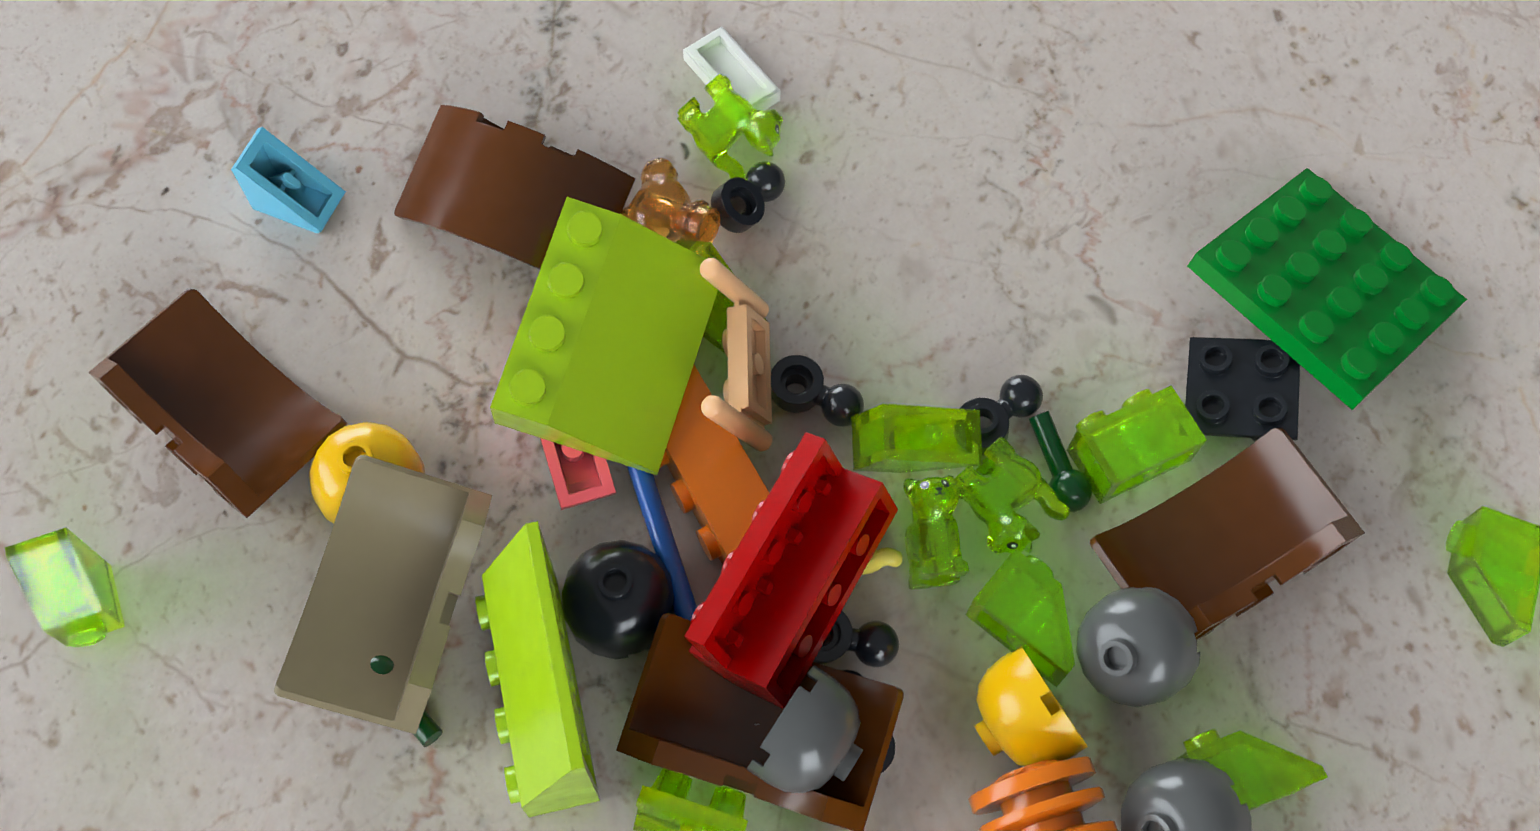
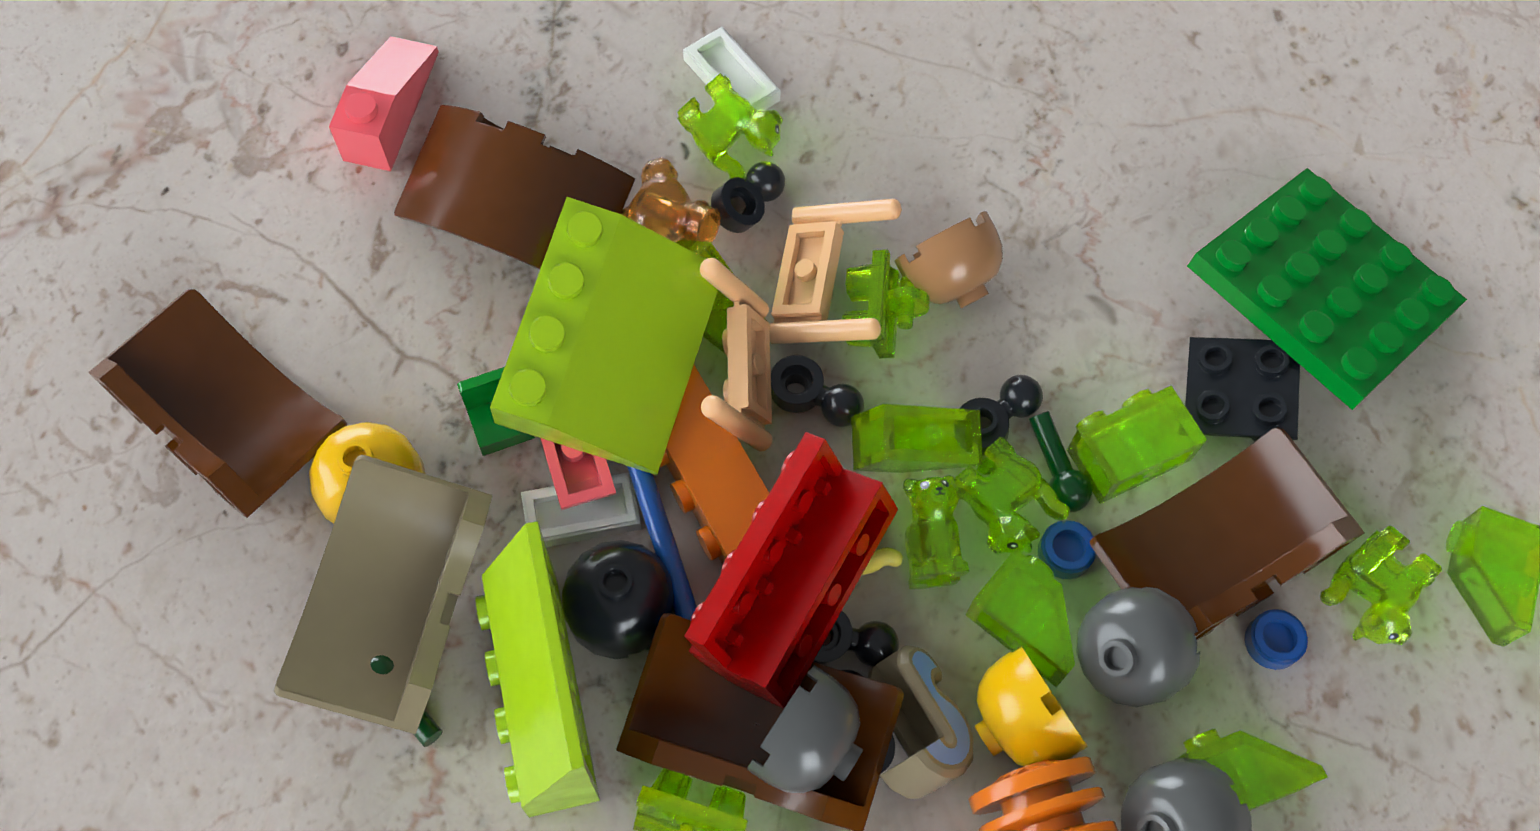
(67, 587): clear neon green slope -> none
(285, 183): medium azure slope -> none
(381, 103): none -> coral slope
(477, 397): none -> green panel
(586, 521): none -> white tile
(810, 273): none -> light nougat plate
(887, 302): none -> clear neon green hips
(927, 726): none -> dark tan animal
(956, 262): none -> medium nougat cylinder
(1067, 549): none -> blue tile
(1276, 639): none -> blue tile
(1384, 583): none -> clear neon green animal

